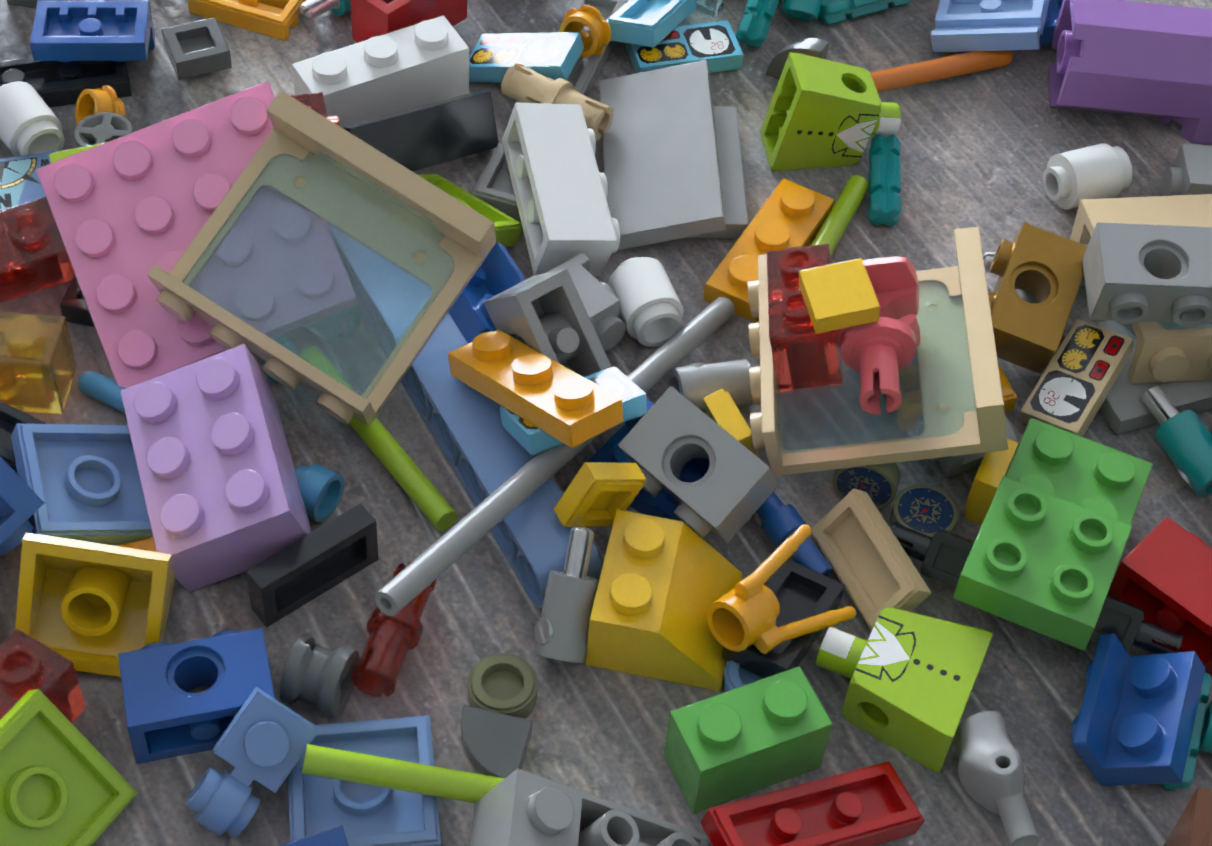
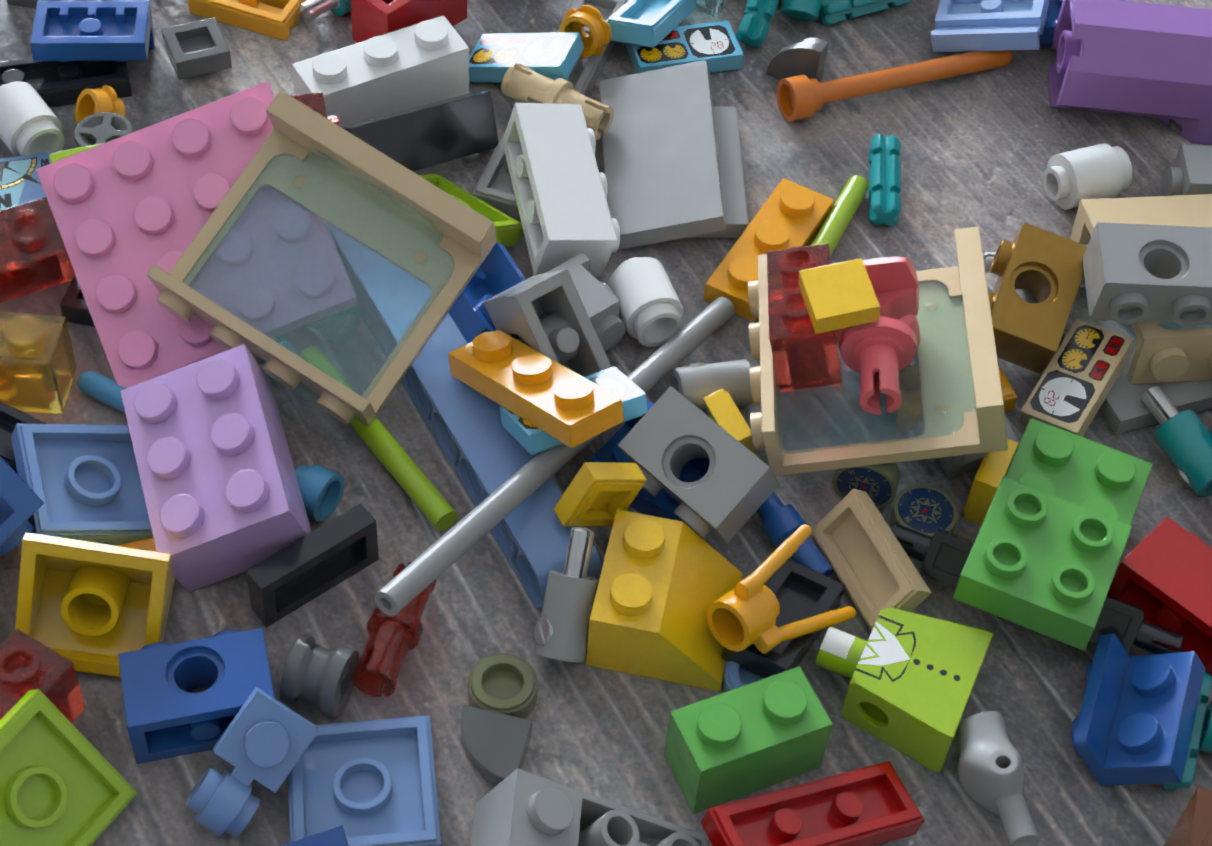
(397, 774): lime bar -> none
(823, 115): lime torso -> none

